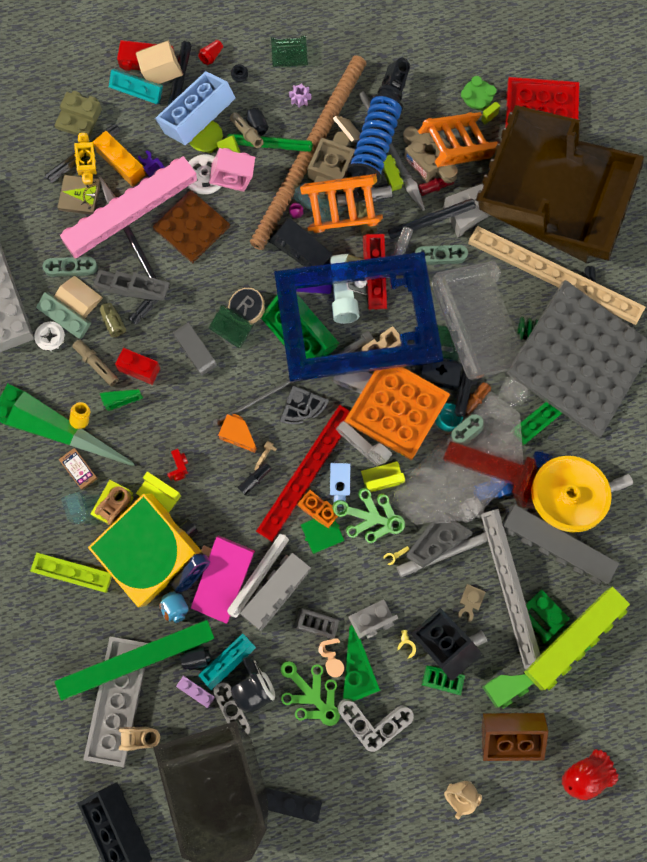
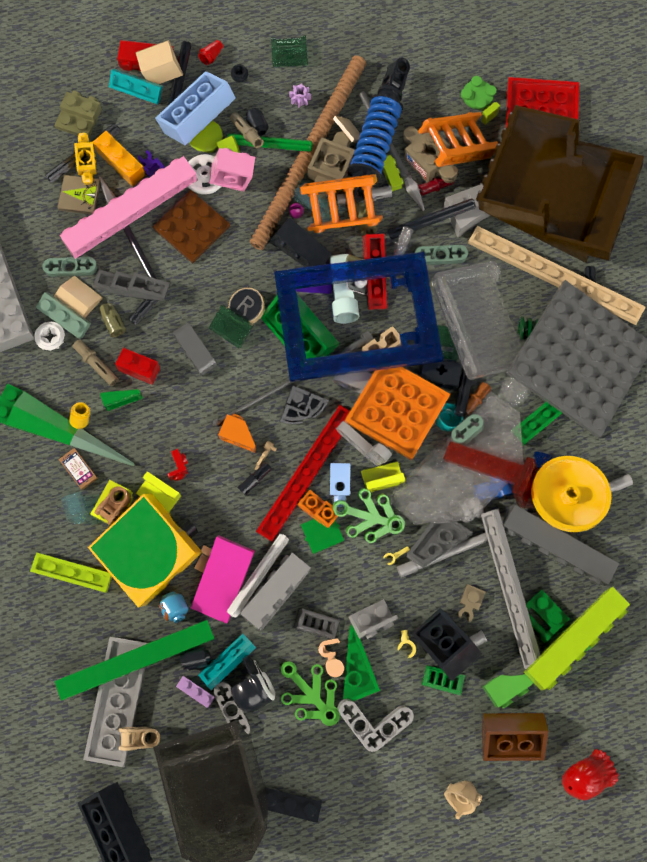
(190, 573): dark blue plate -> none

